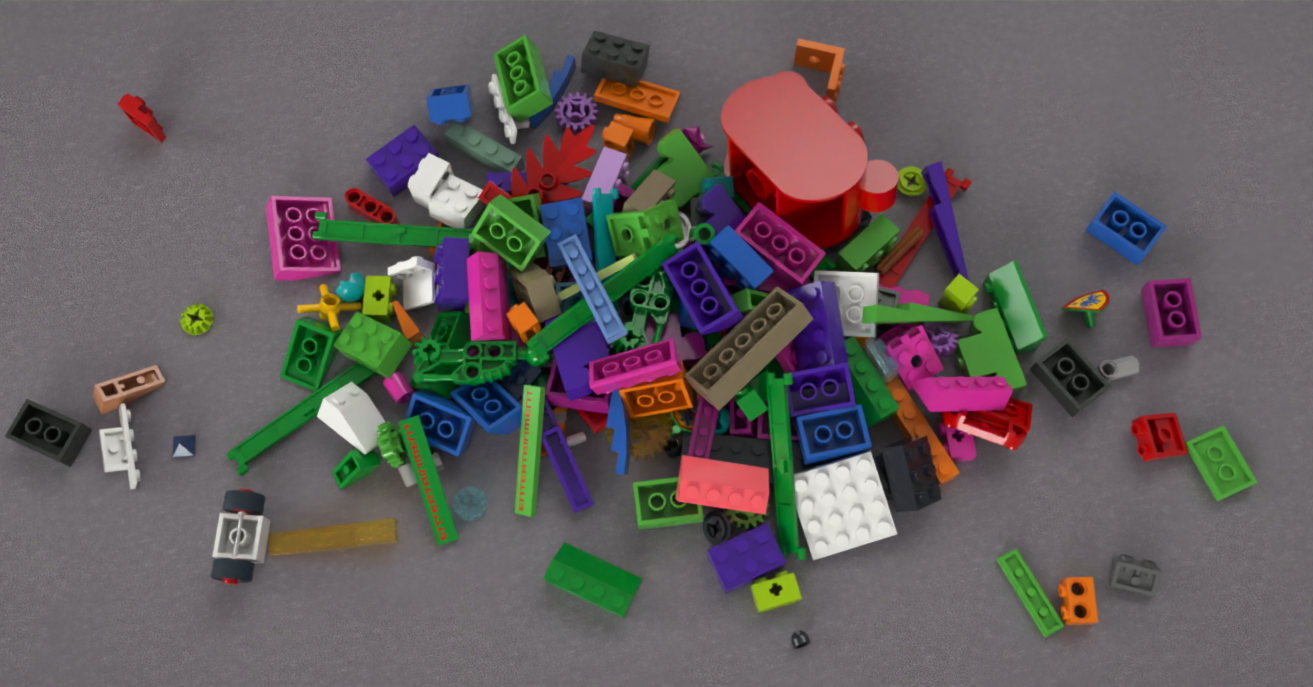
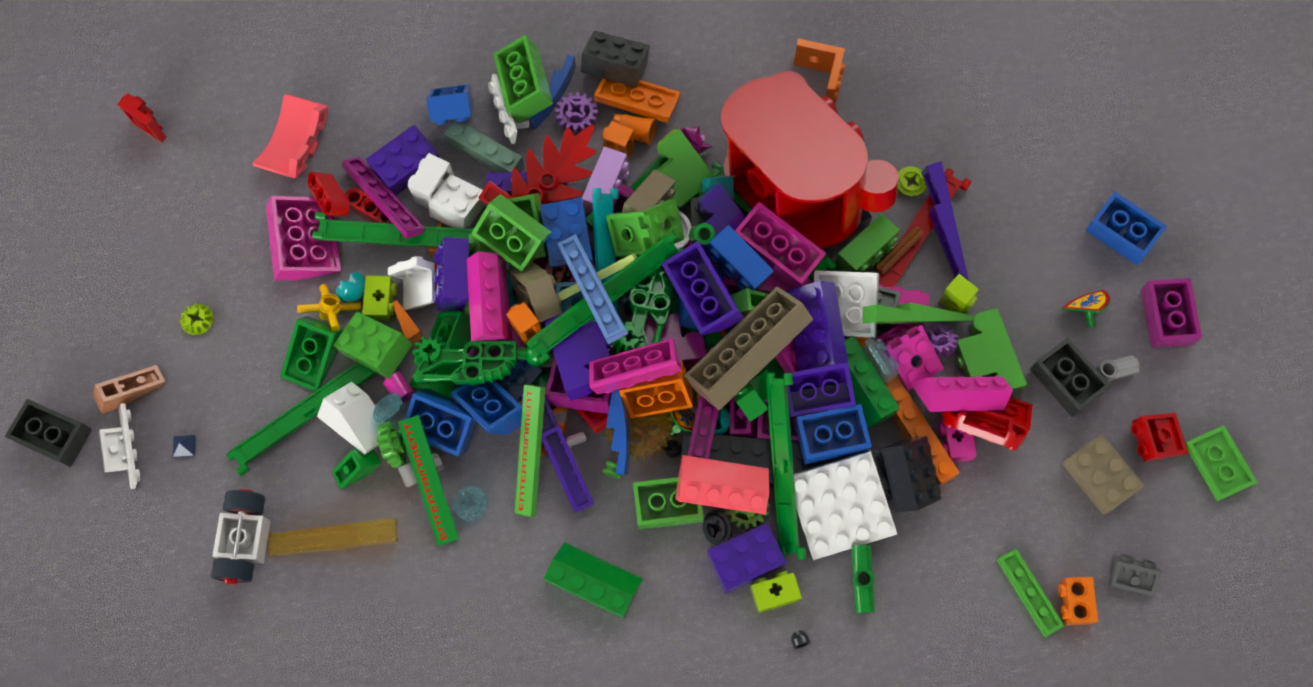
(293, 137): none -> coral panel
(328, 194): none -> red beam
(383, 197): none -> magenta tile
(387, 407): none -> clear light blue gear
(610, 469): none -> bright green bush
(862, 564): none -> green piece
(1016, 307): green slope -> none
(1103, 474): none -> dark tan brick

